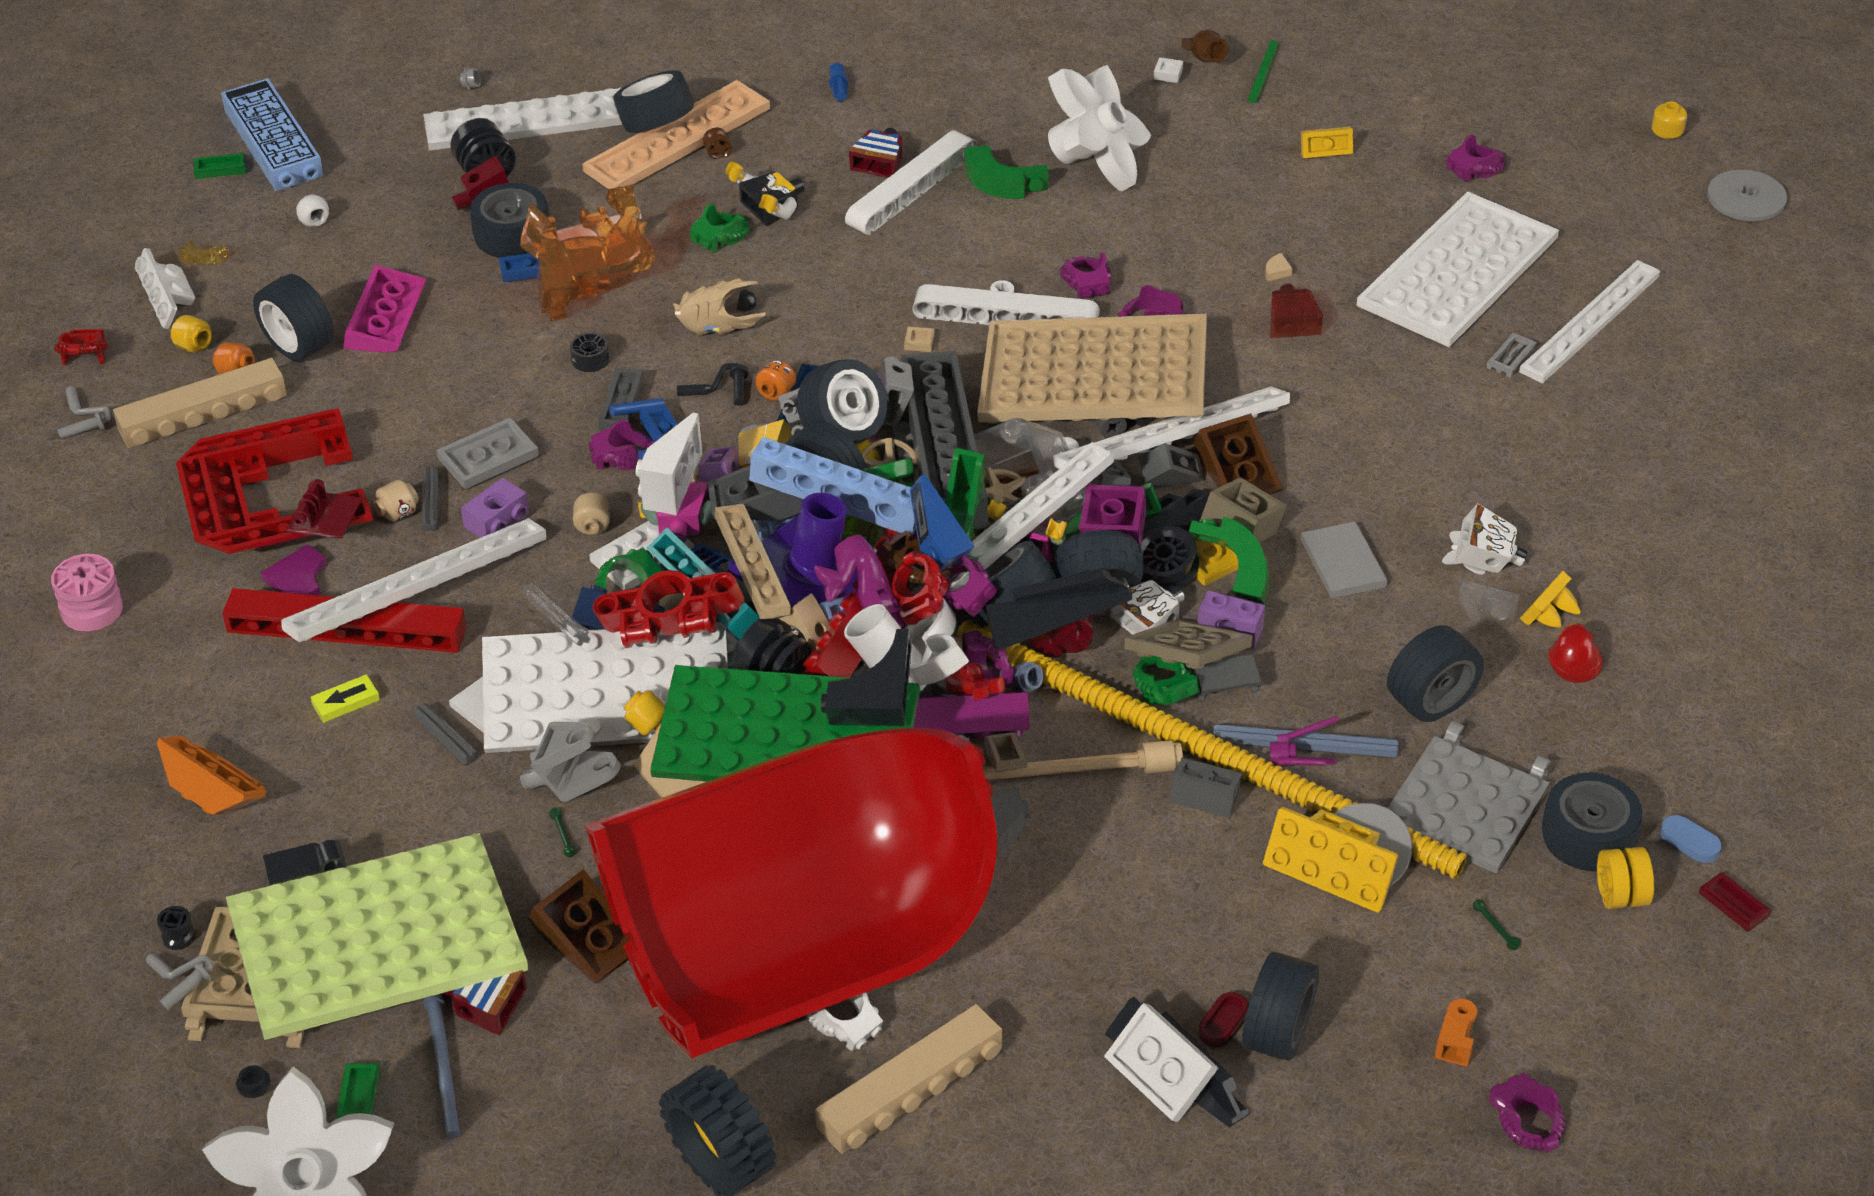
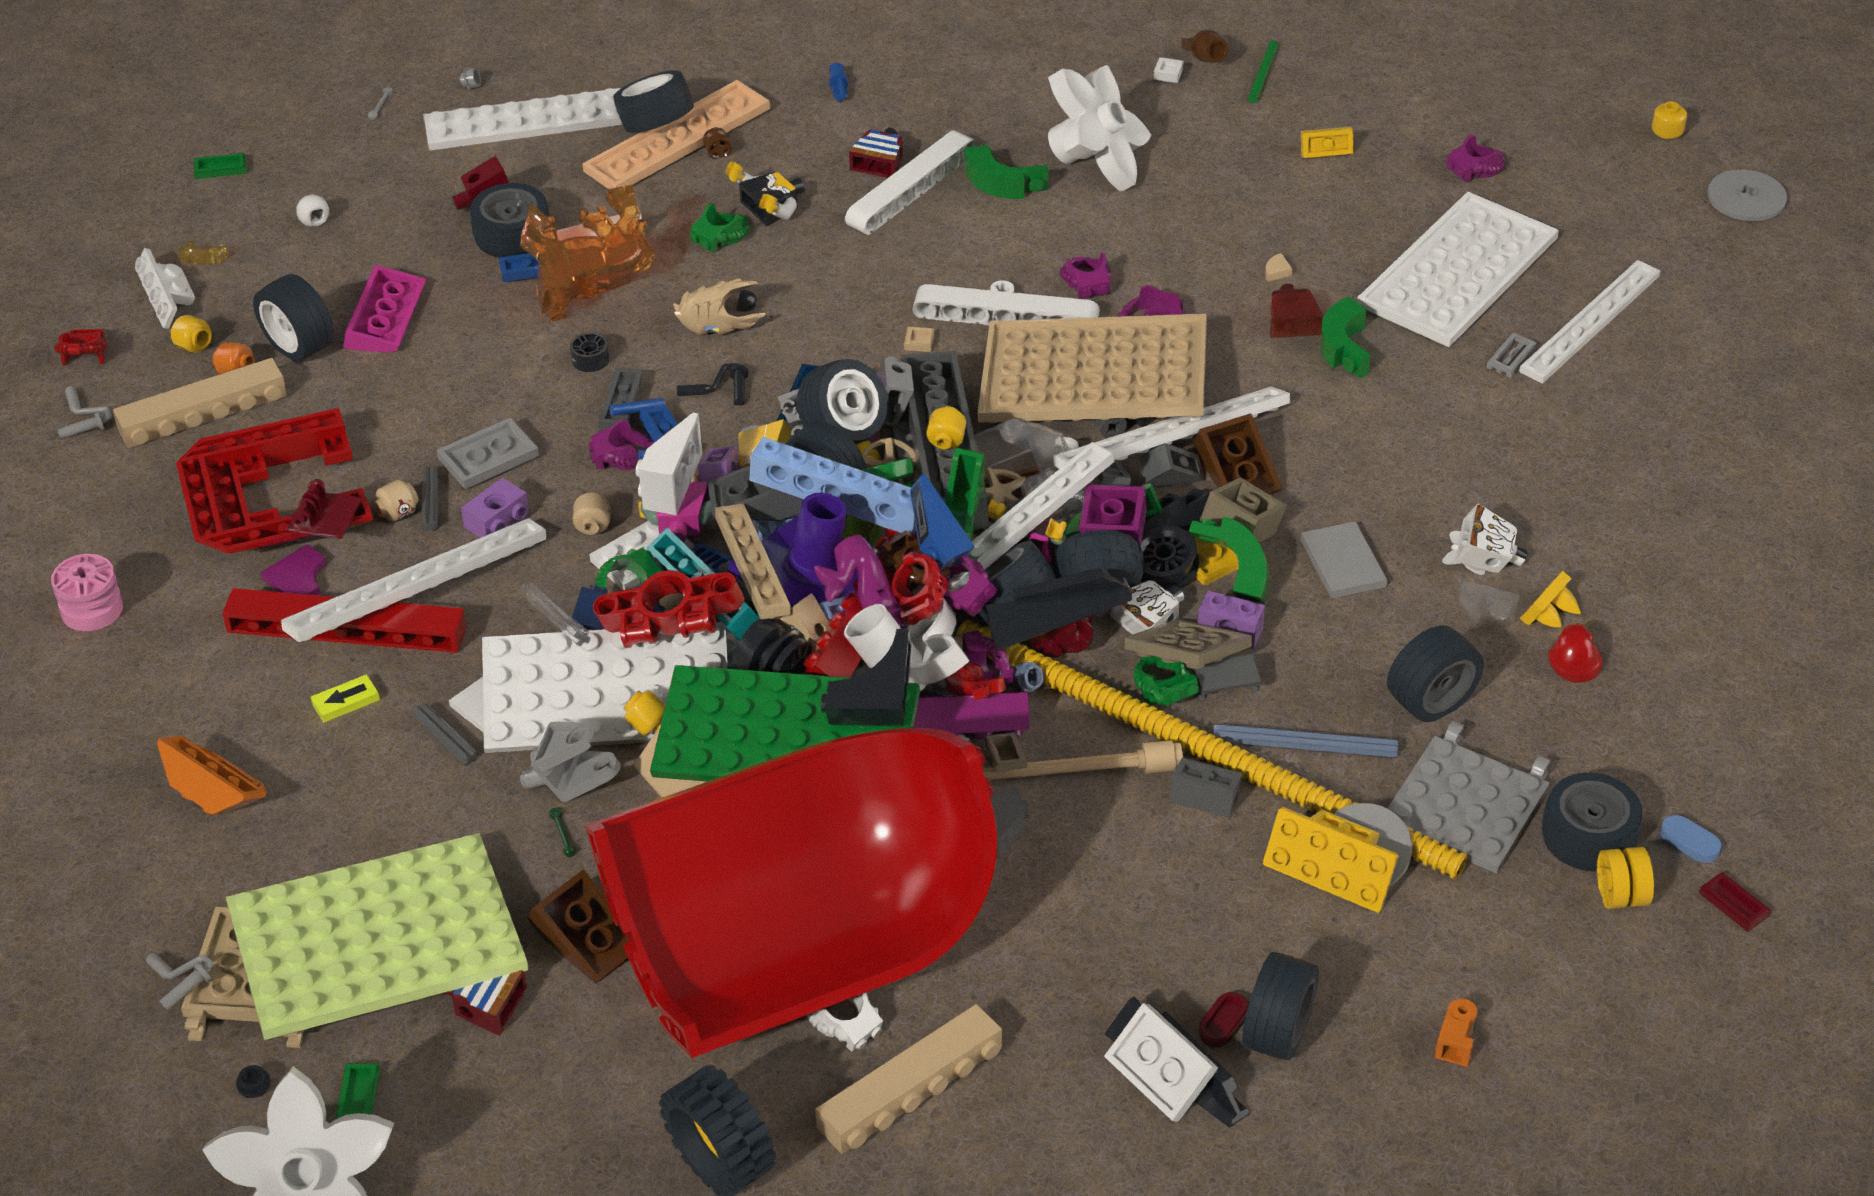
(176, 927): black wheel -> none
(272, 134): light blue brick -> none
(304, 861): black hinge -> none
(386, 92): none -> light grey hinge
(434, 1006): sand blue bar -> none
(478, 142): black wheel -> none
(775, 379): orange head -> none
(946, 428): none -> yellow head
(1285, 753): magenta plant -> none
(1339, 324): none -> green arch
(1512, 942): dark green hinge -> none
(1523, 1091): magenta piece -> none

